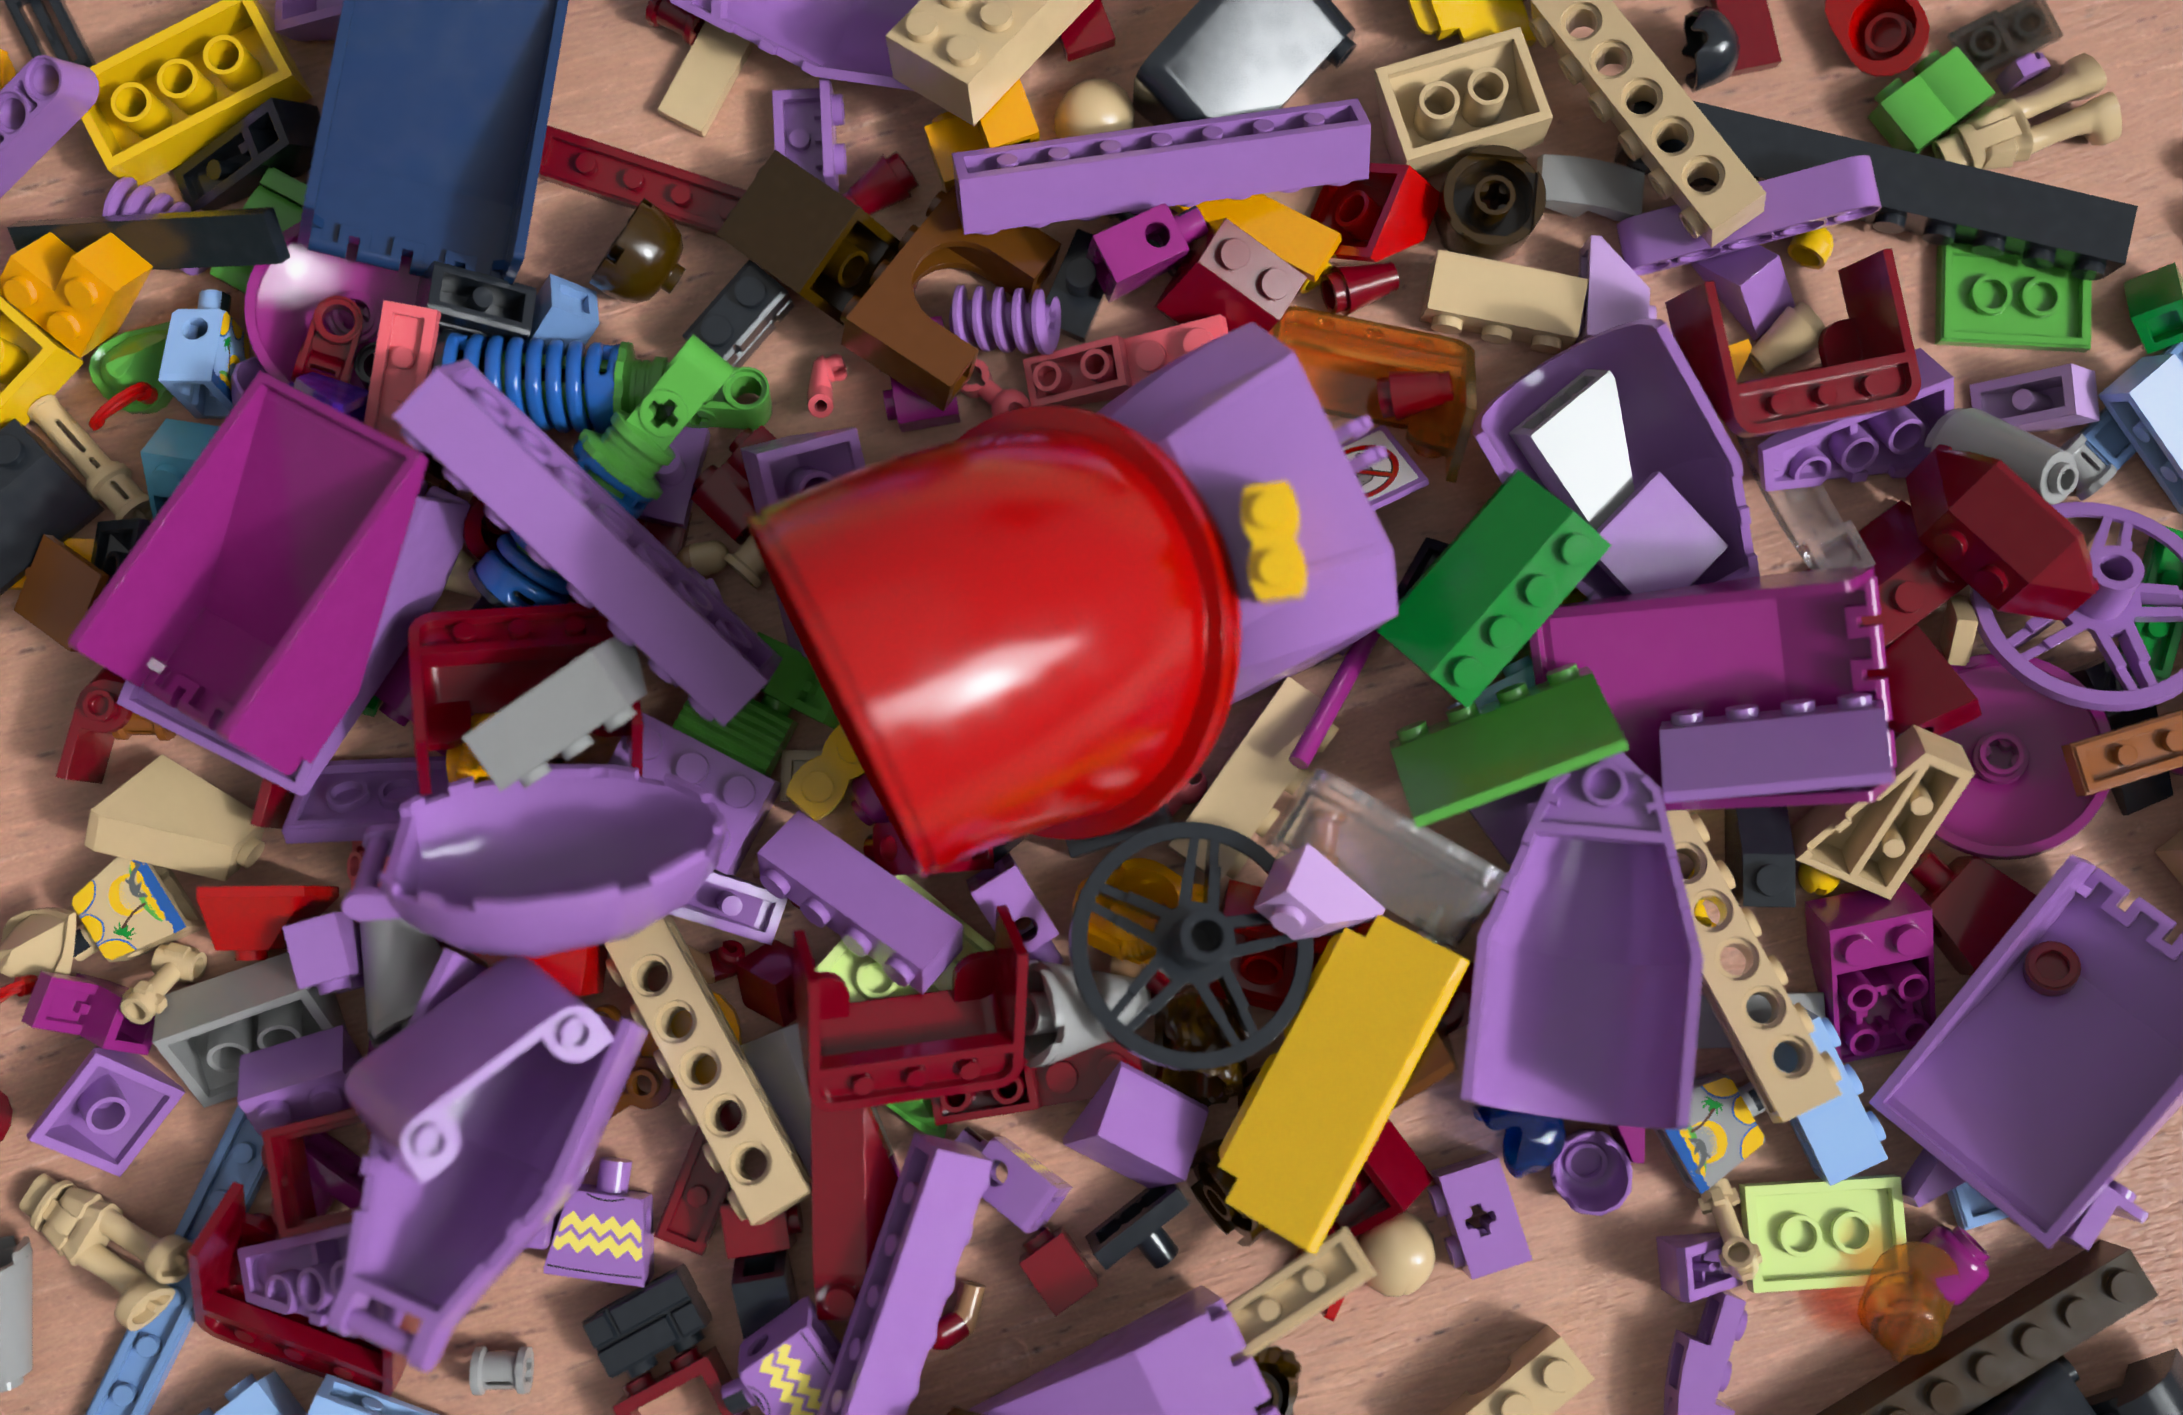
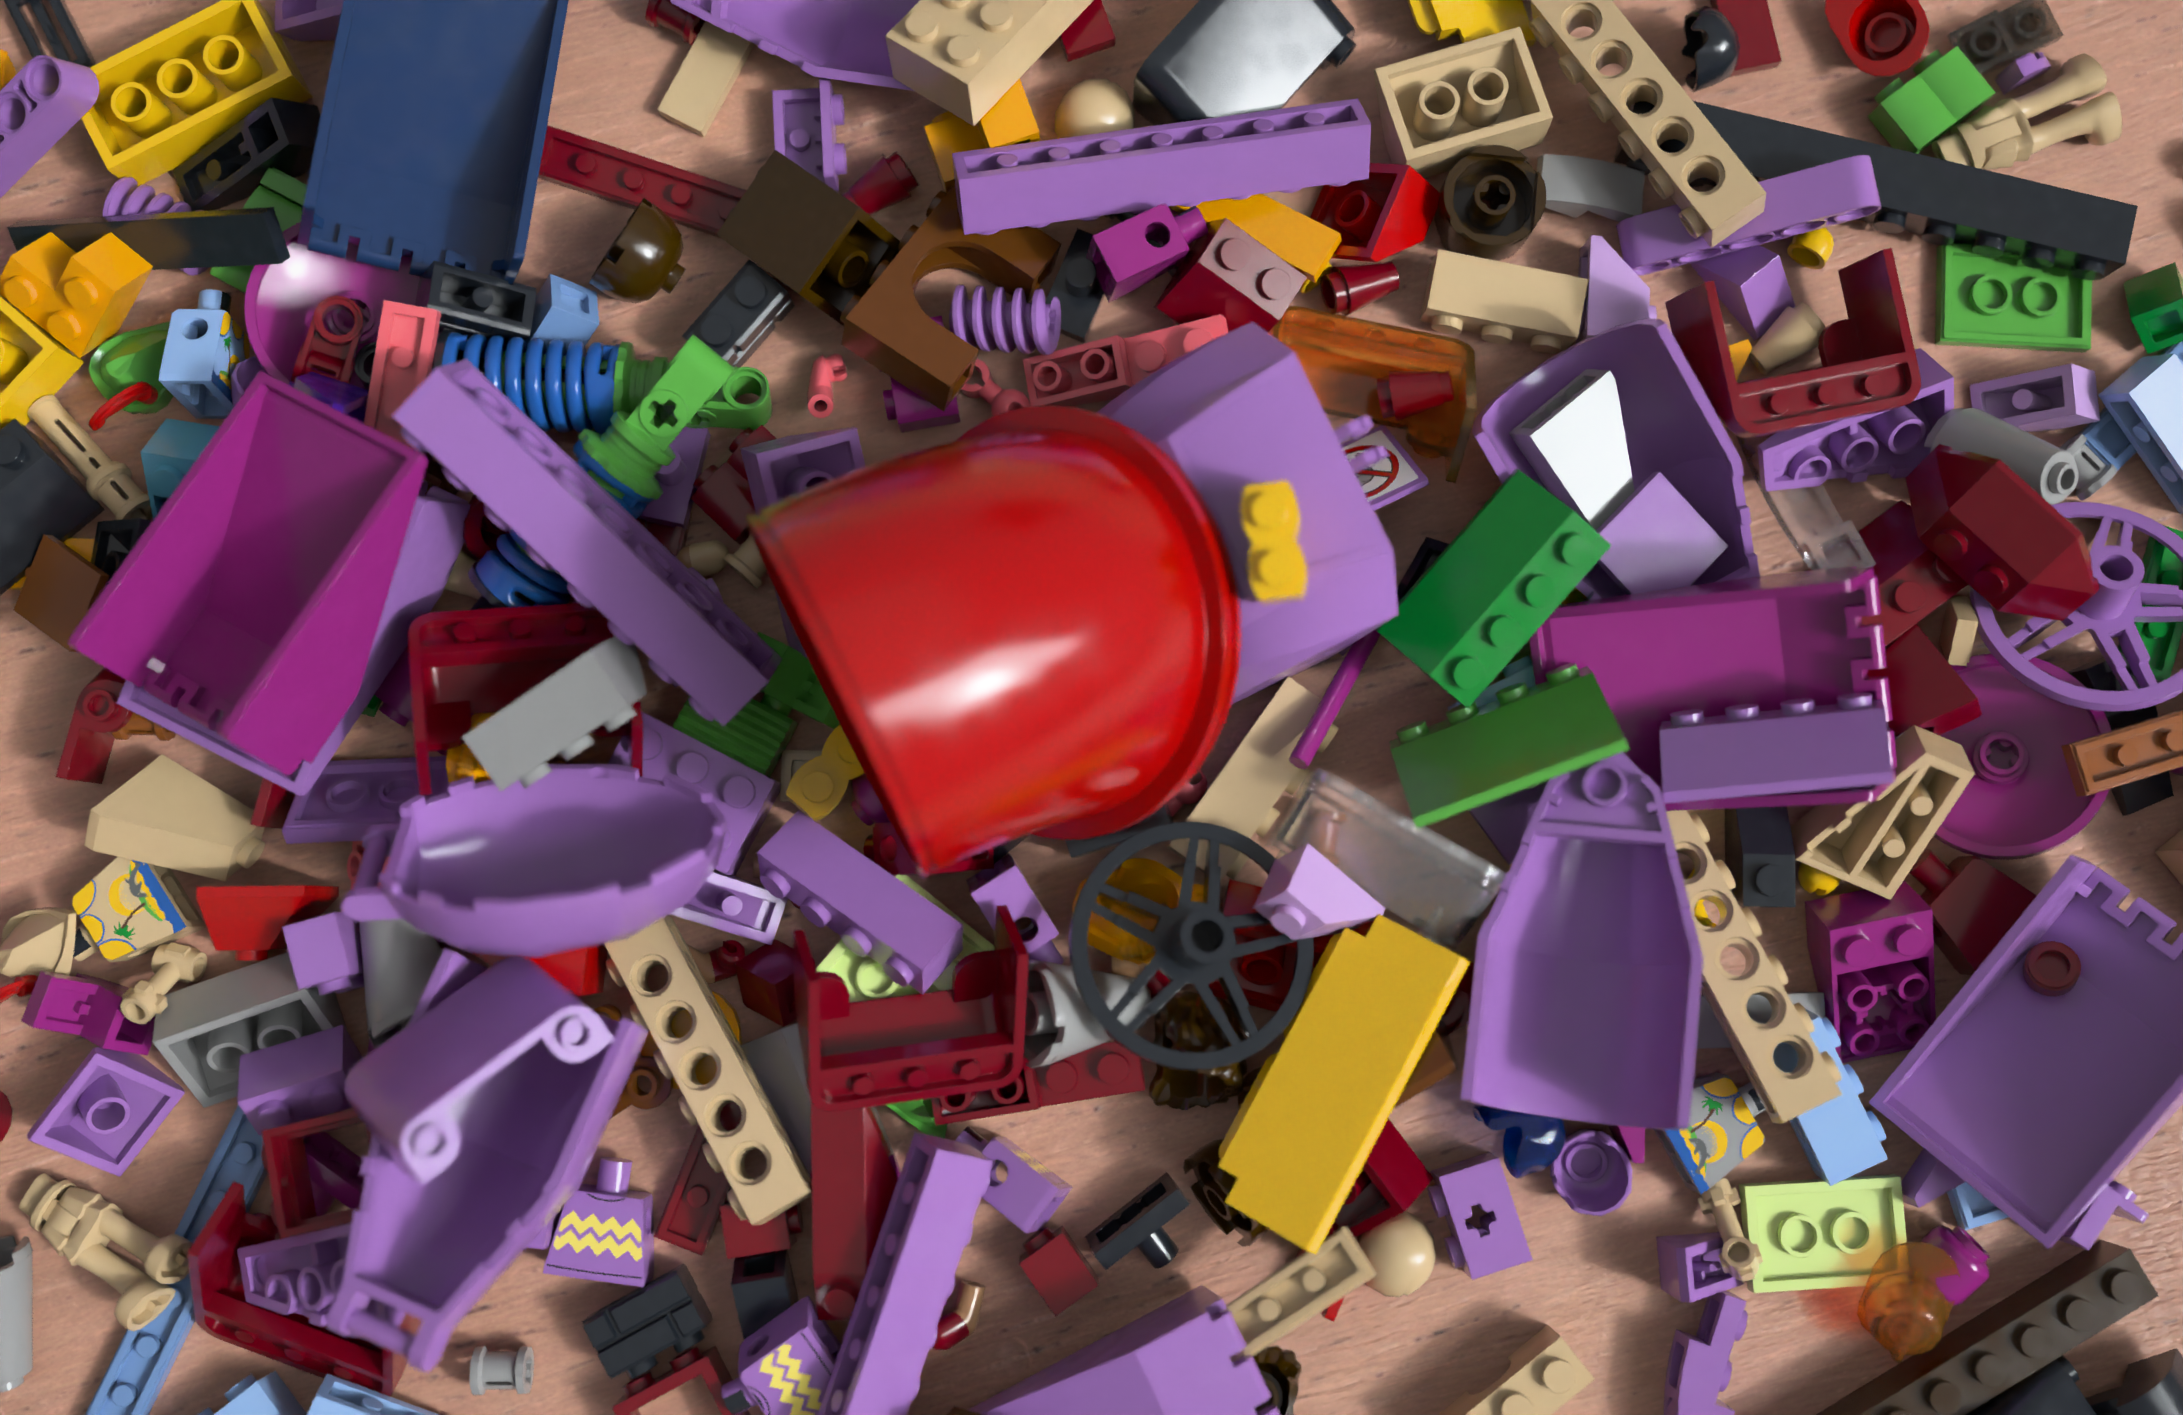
(1139, 1128): medium lavender slope -> none

